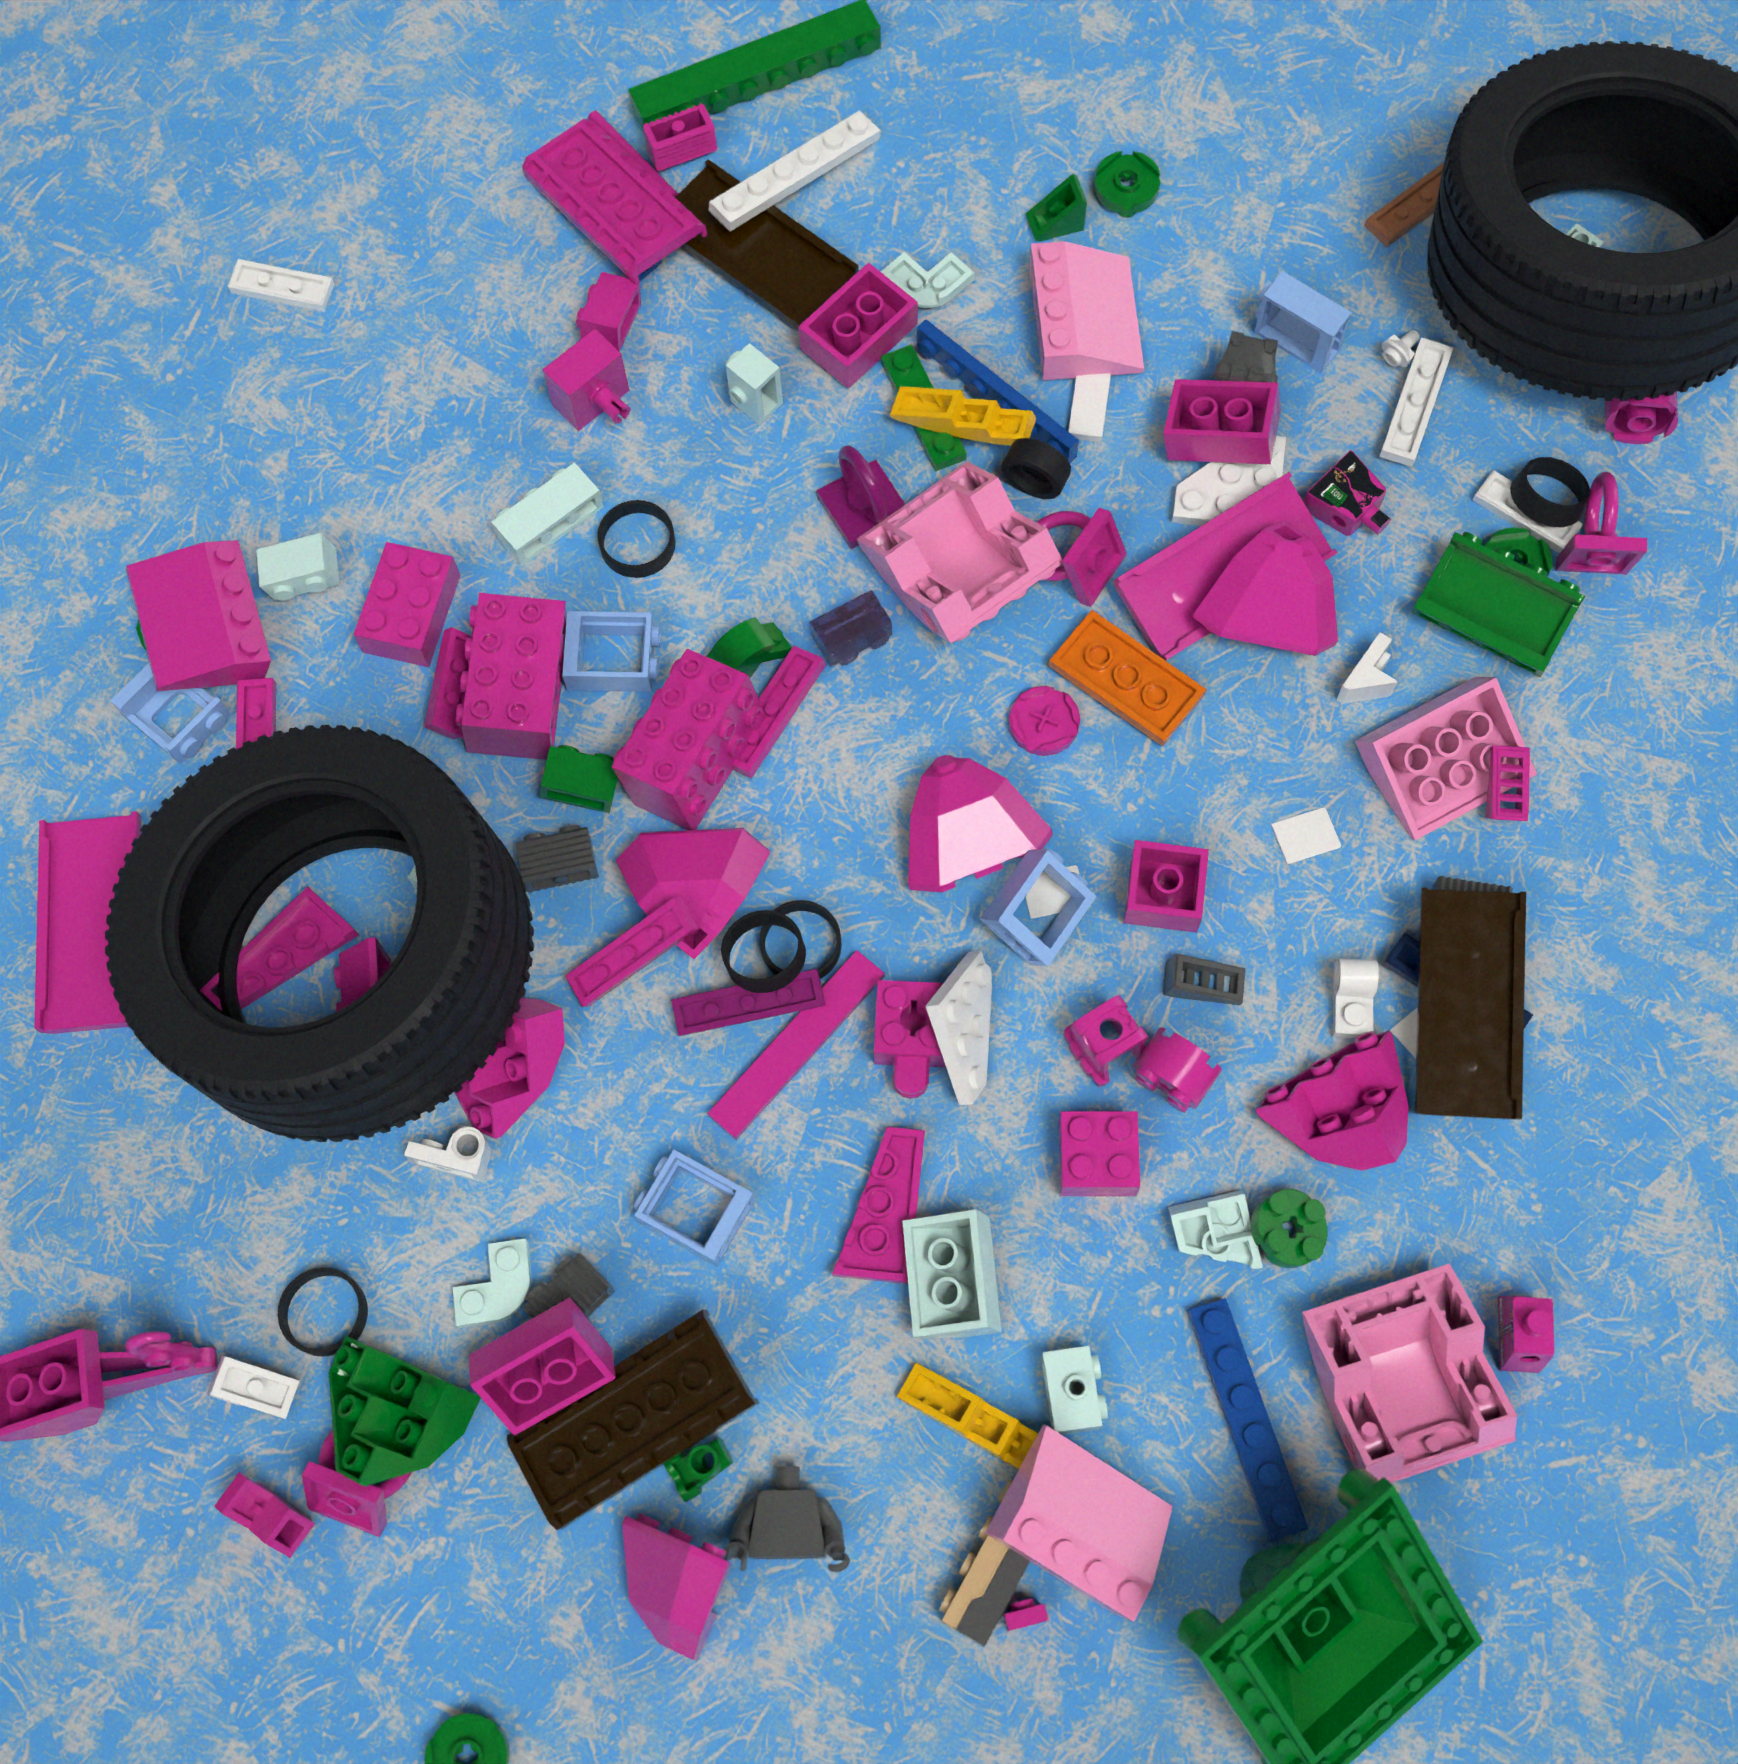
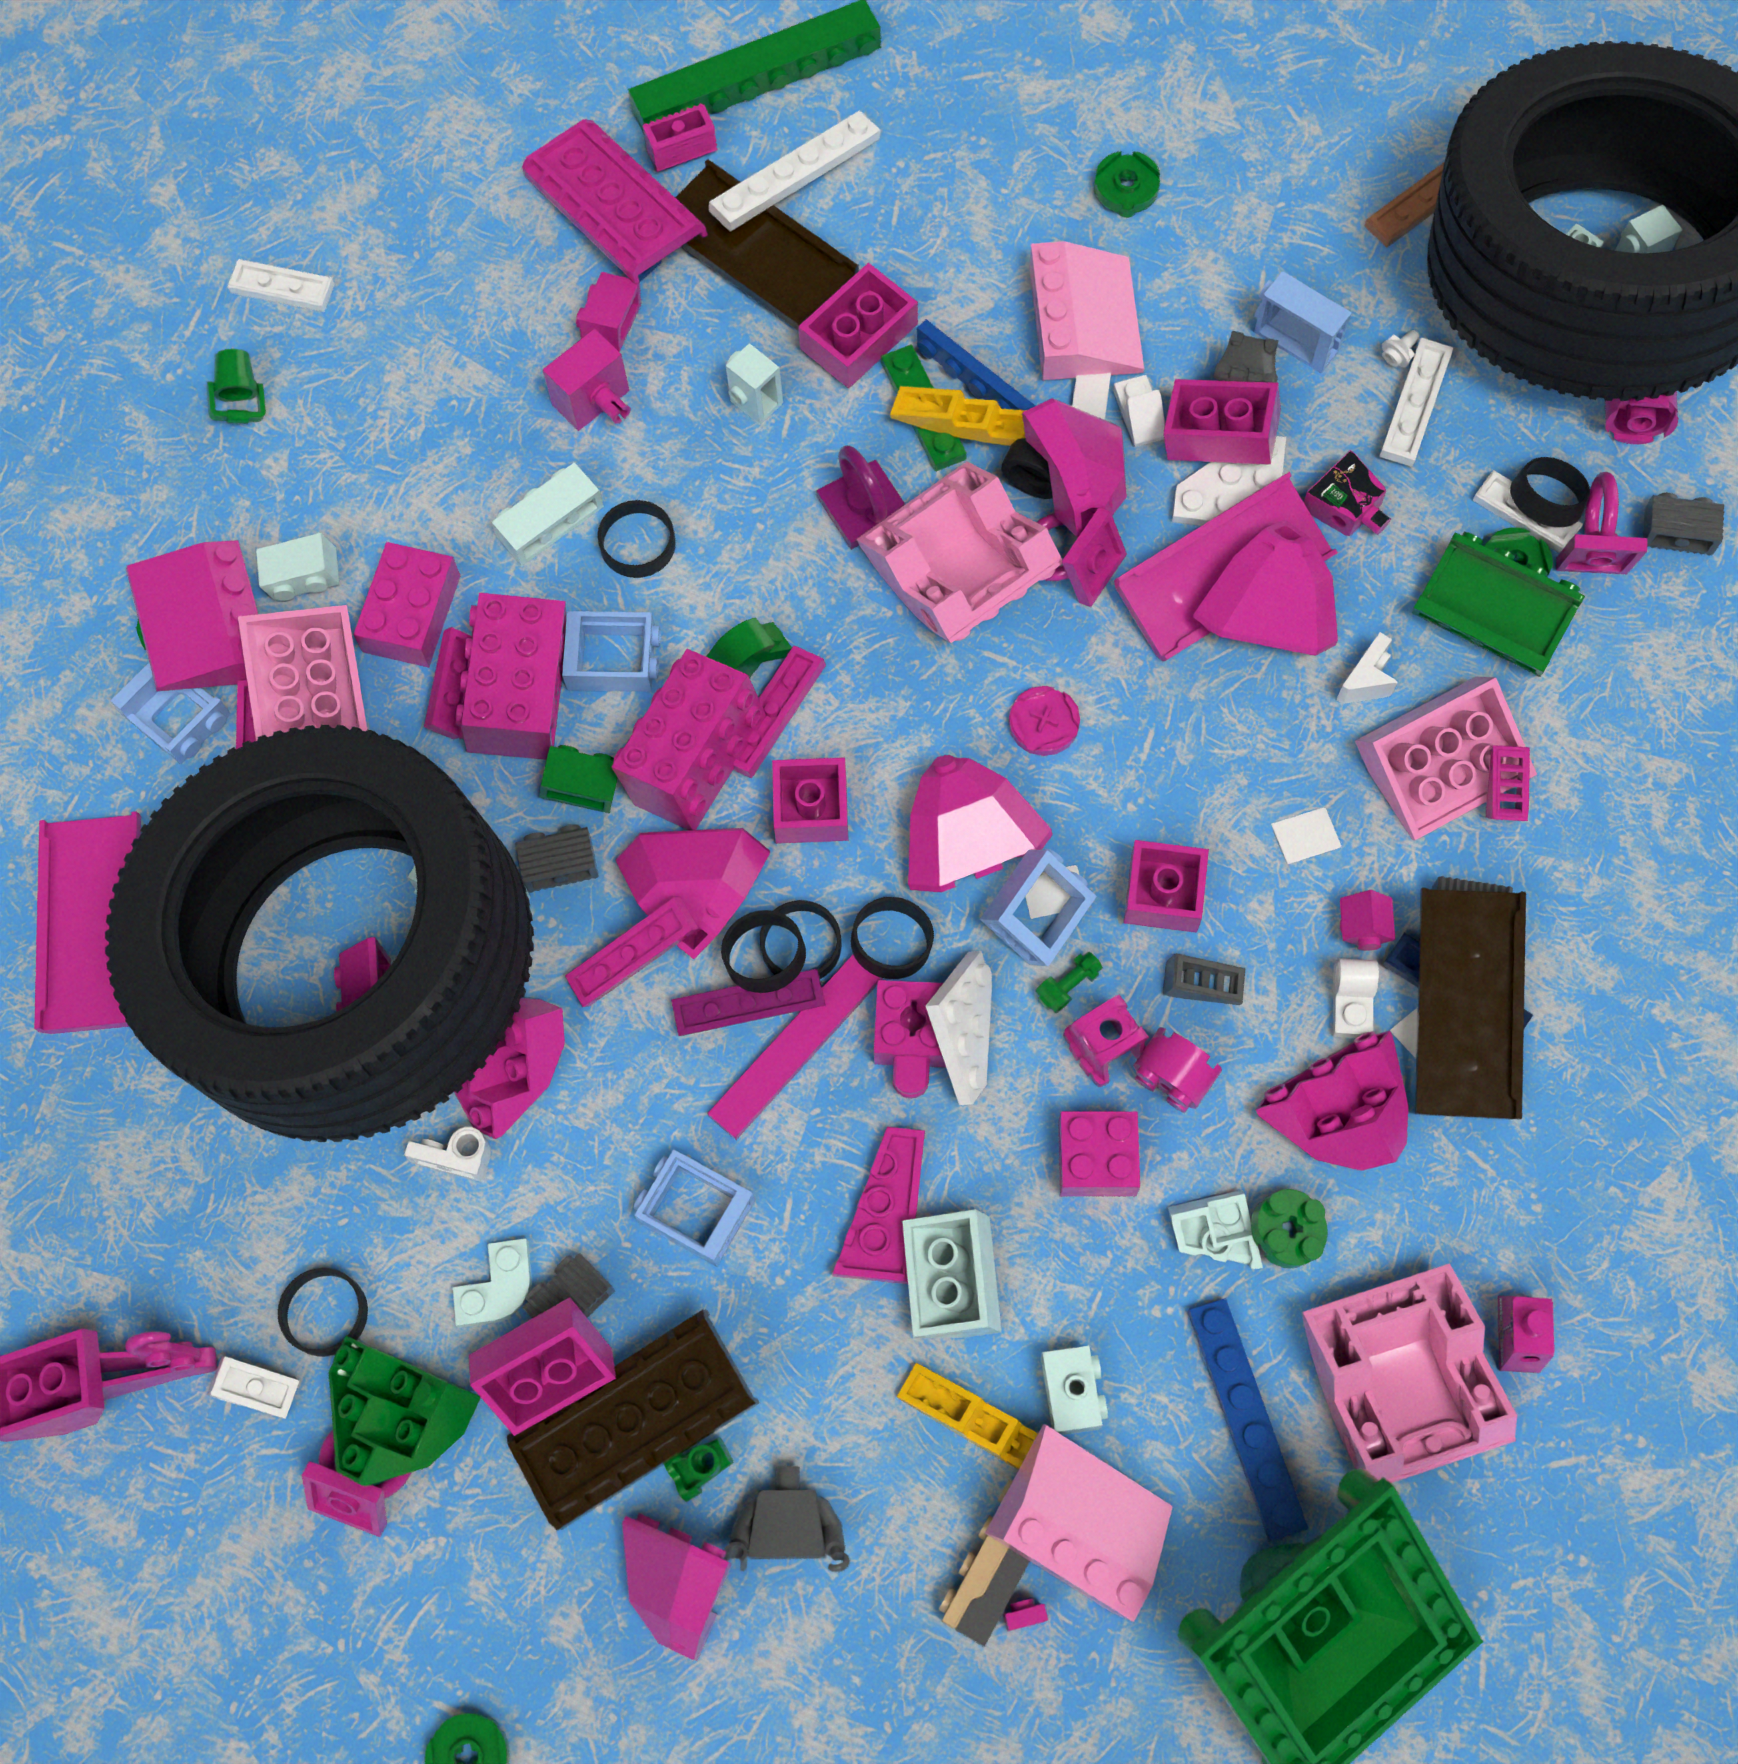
(234, 383): none -> green piece
(265, 1514): dark pink brick -> none
(286, 947): dark pink wing -> none
(301, 670): none -> bright pink slope
(610, 131): dark pink bar -> none
(810, 800): none -> dark pink brick
(851, 629): clear purple brick -> none
(903, 906): none -> black tyre
(931, 287): light aqua plate -> none
(1054, 994): none -> green bar
(1059, 212): green slope -> none
(1082, 459): none -> dark pink brick
(1127, 677): orange plate -> none
(1140, 410): none -> white slope
(1367, 919): none -> dark pink brick
(1650, 233): none -> light aqua brick
(1683, 524): none -> dark grey brick

